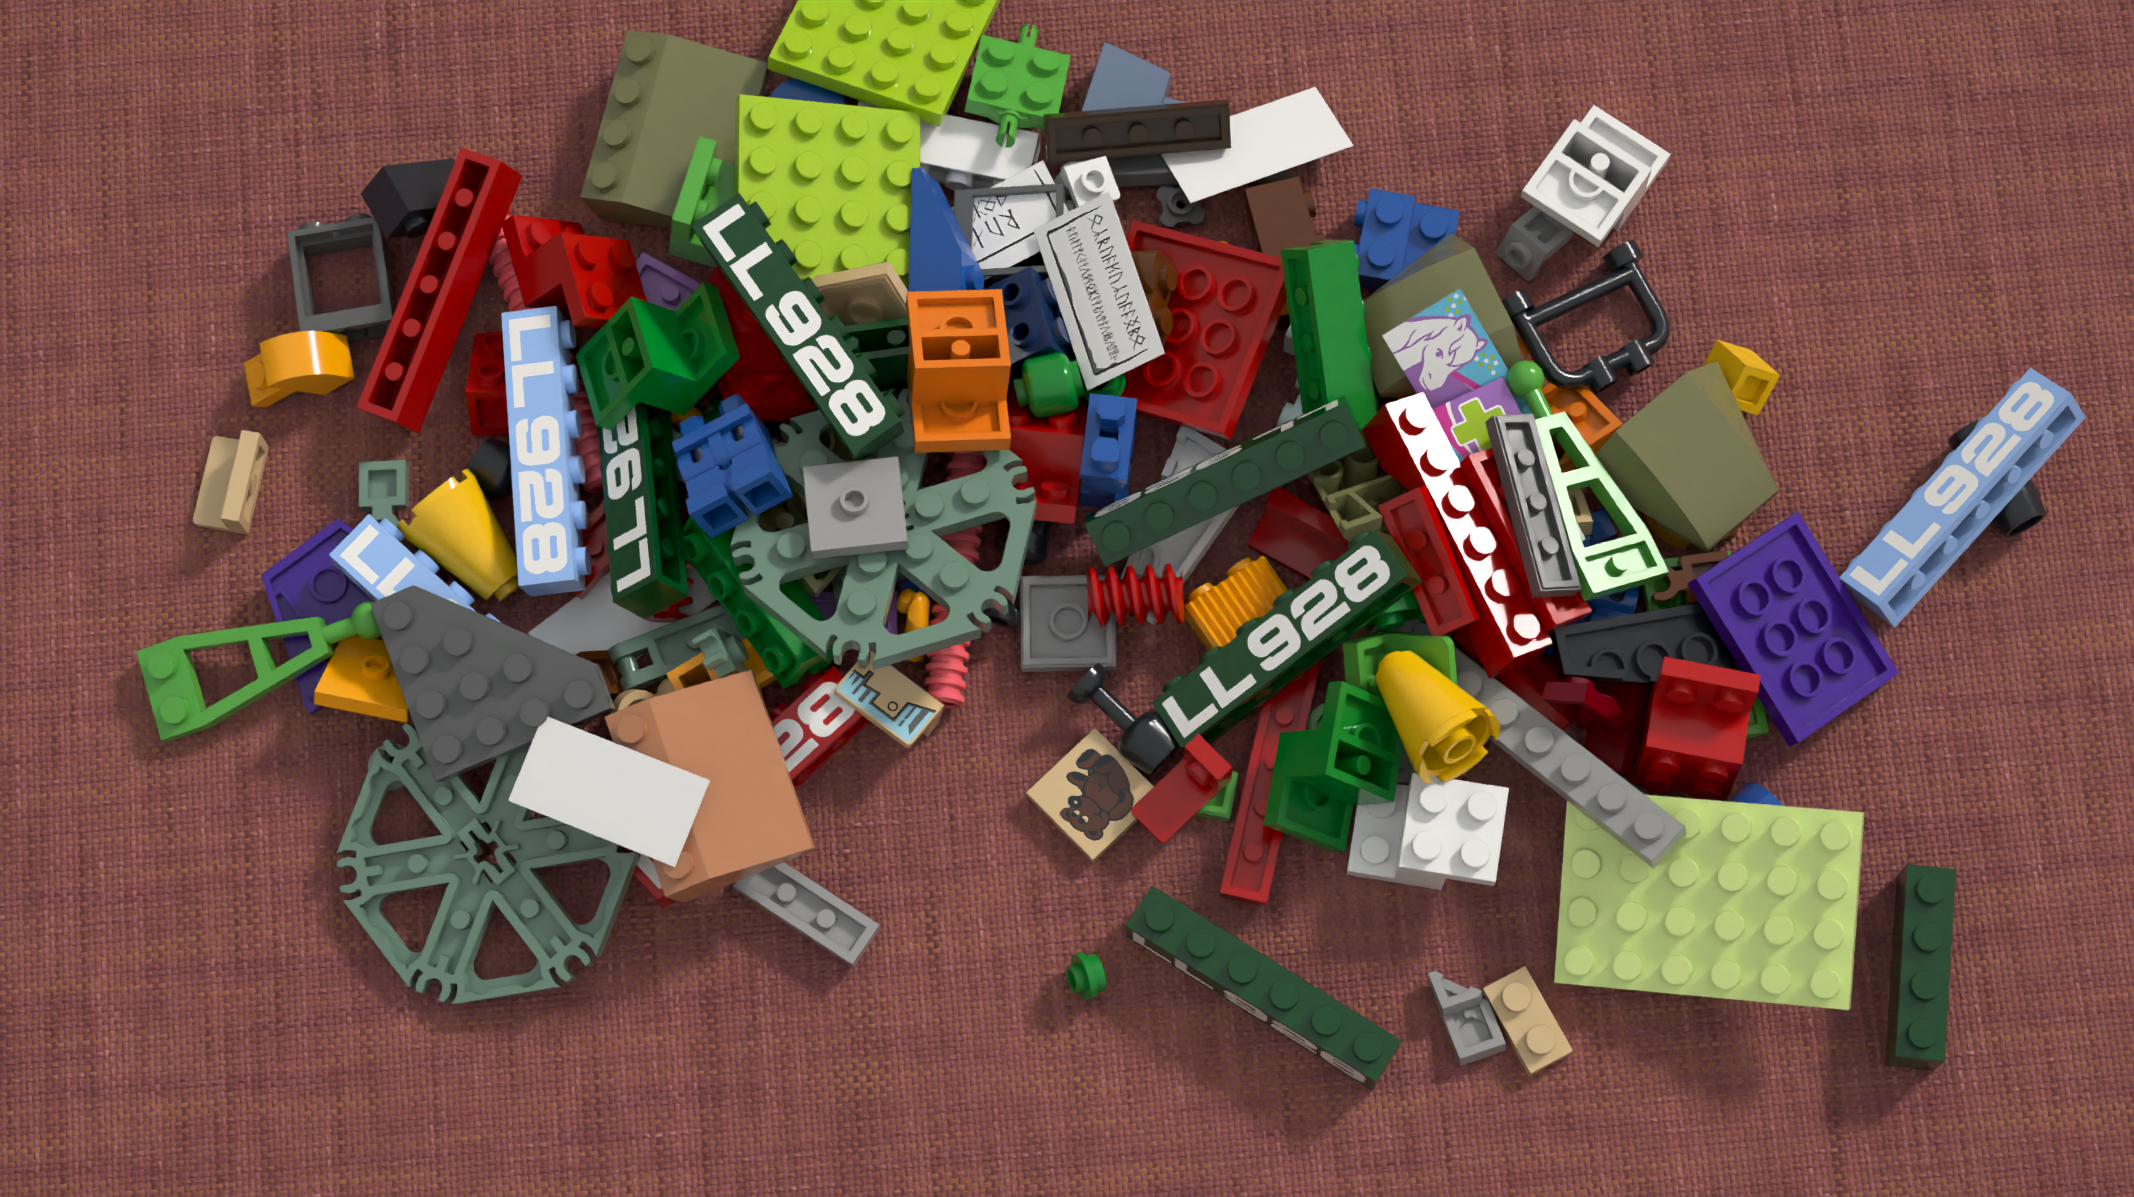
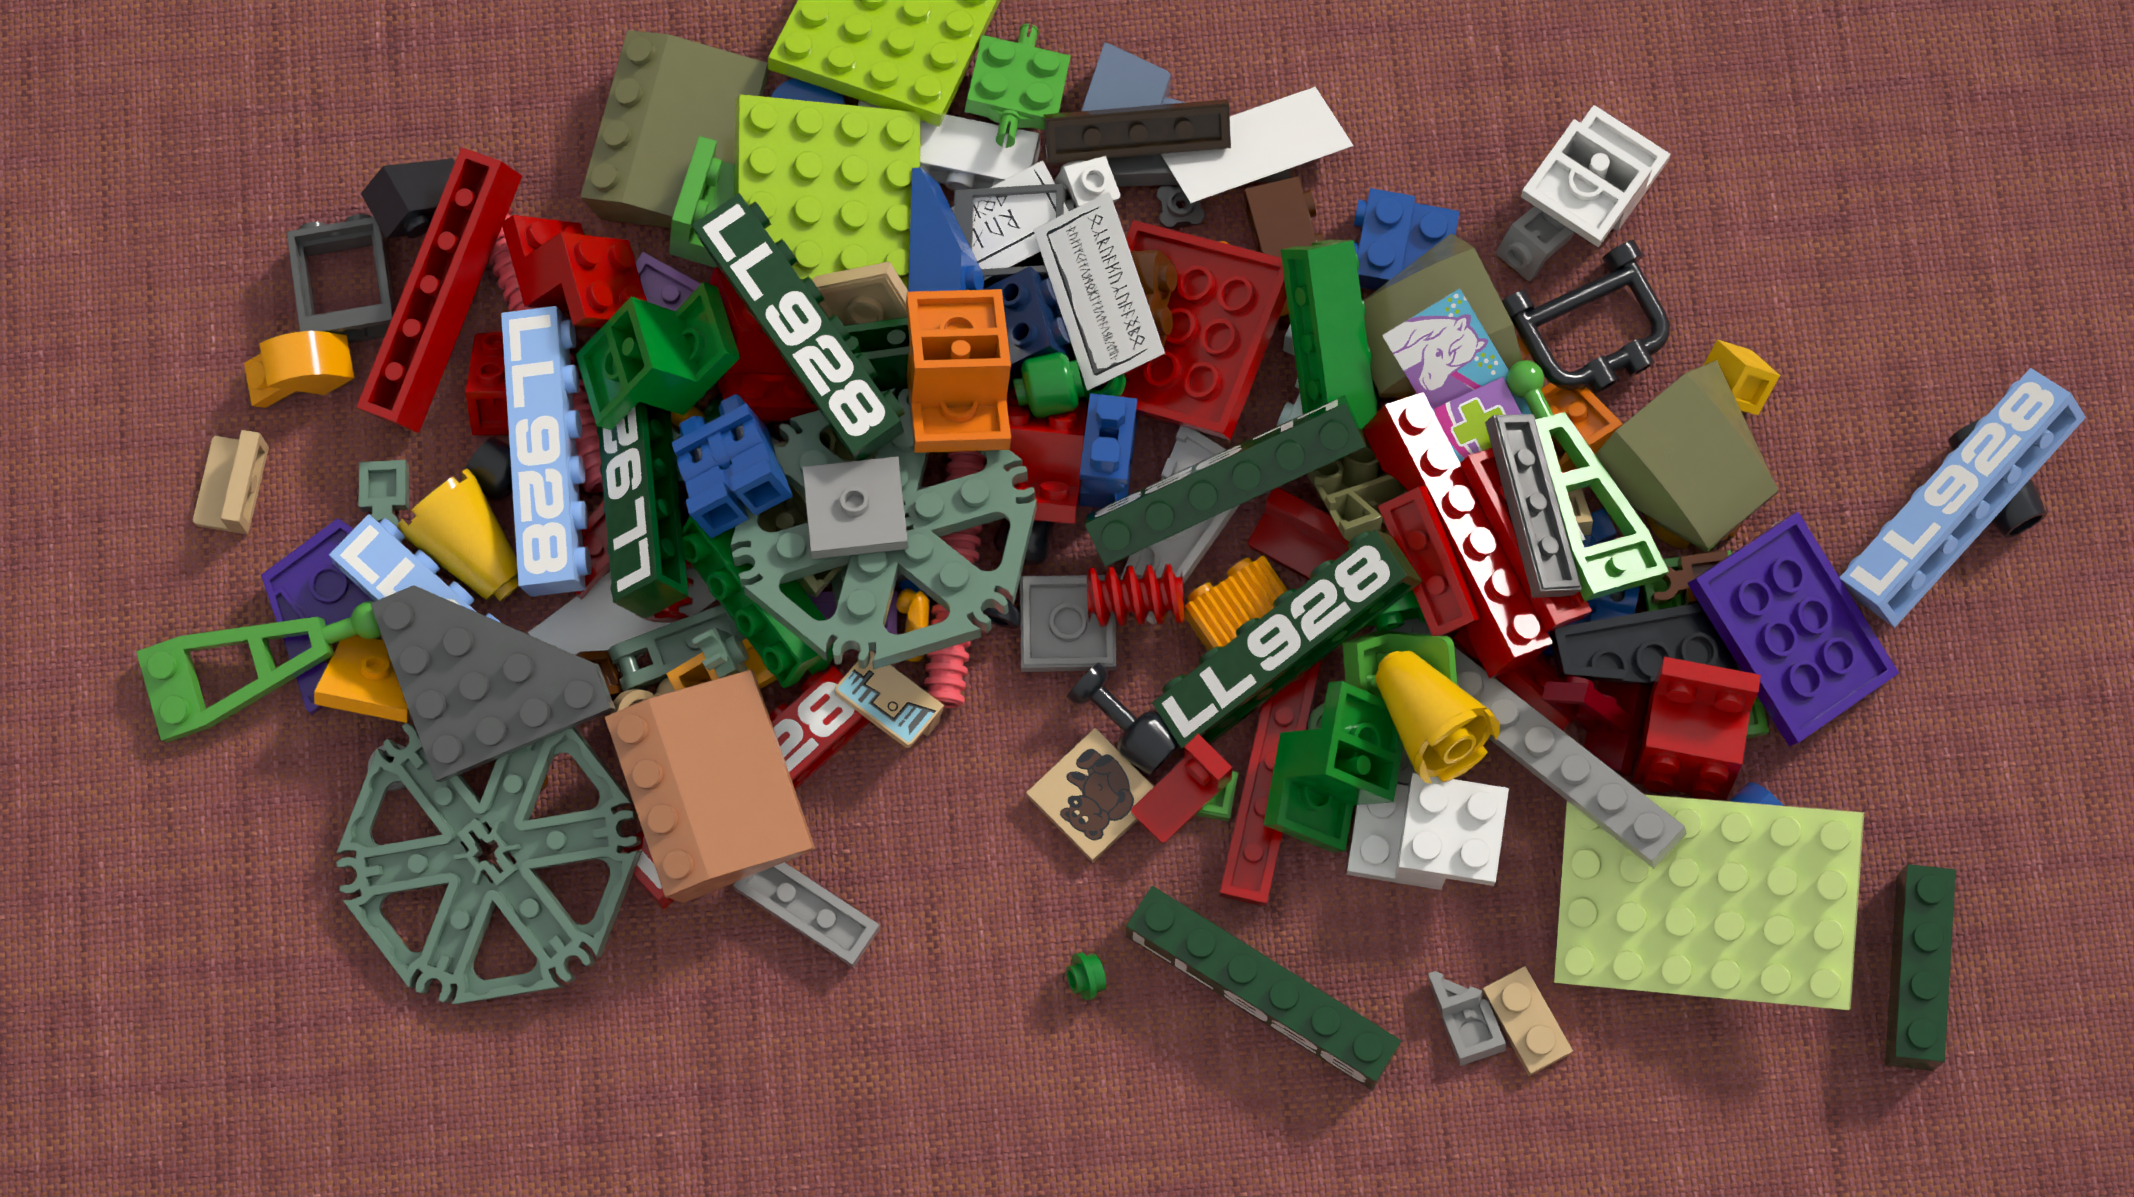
(609, 791): white sticker -> none

